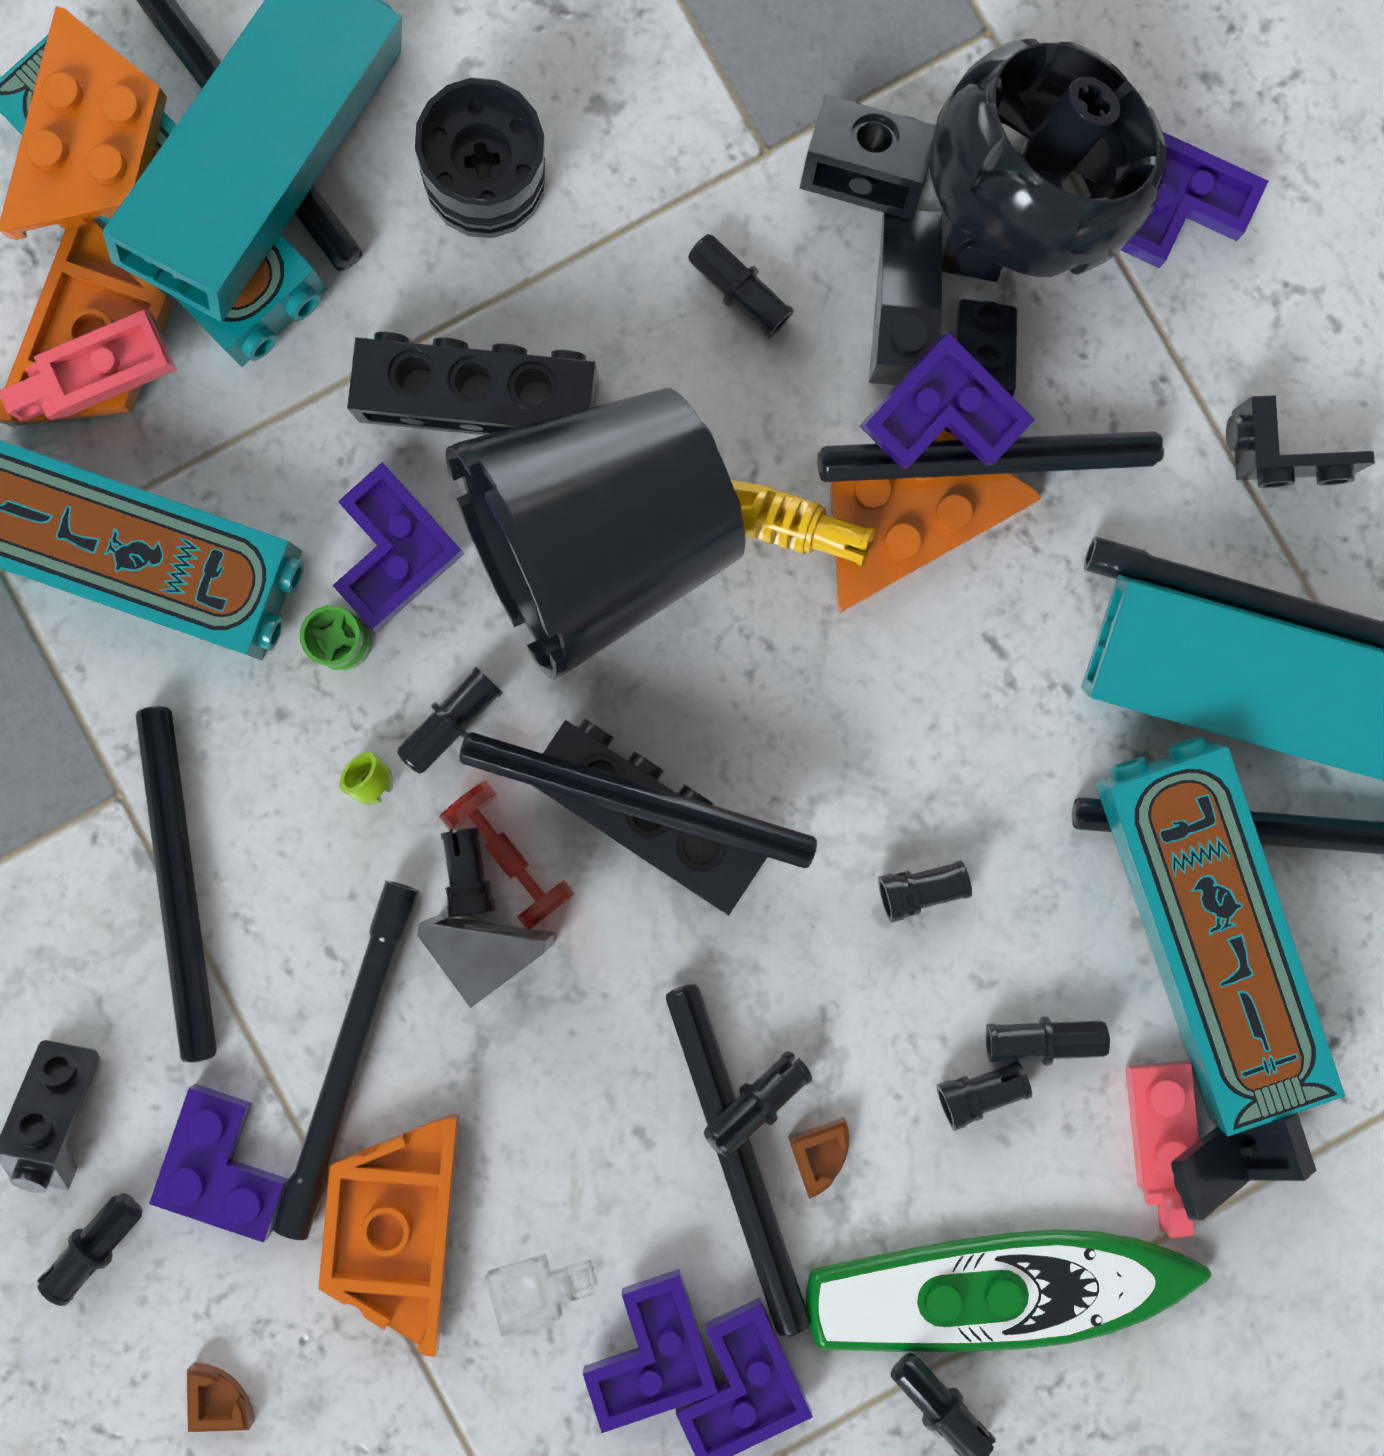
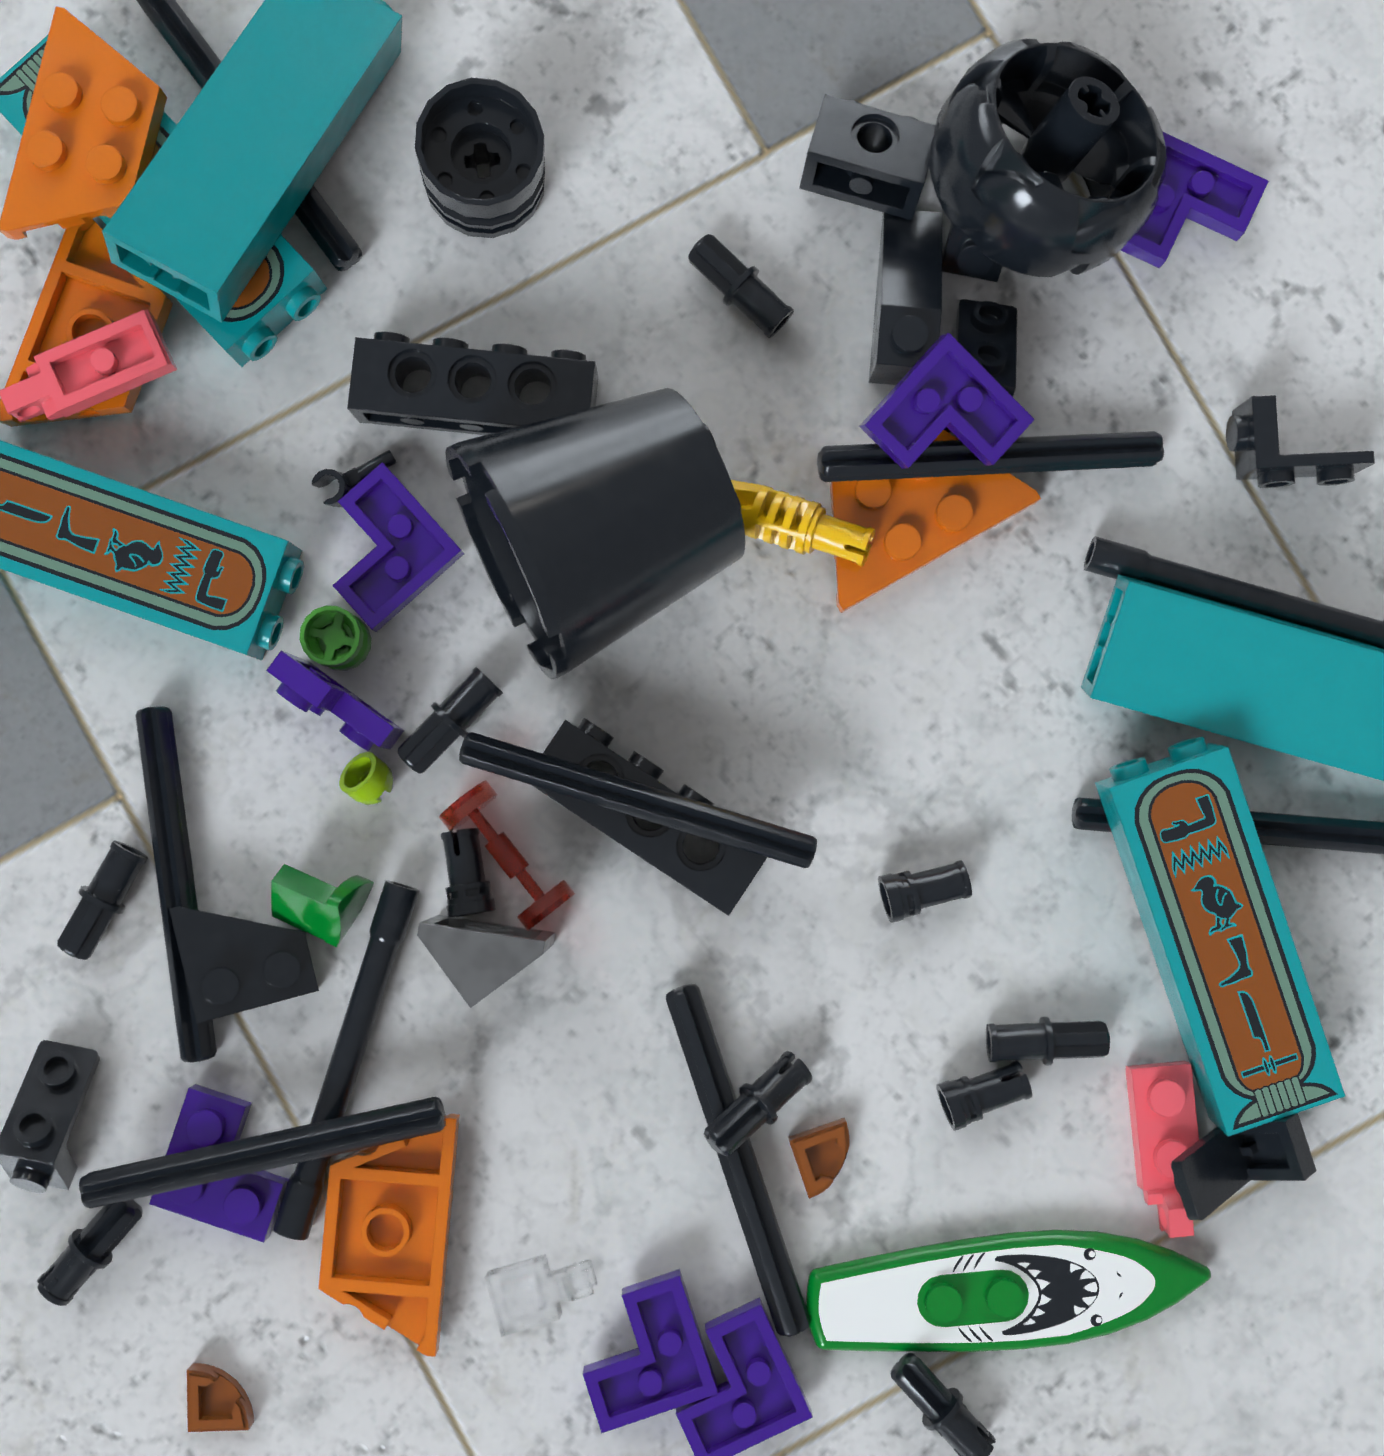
(101, 900): none -> black axle
(239, 962): none -> black wing
(262, 1152): none -> black axle
(316, 691): none -> dark purple plate
(316, 905): none -> green tile
(350, 478): none -> black hand

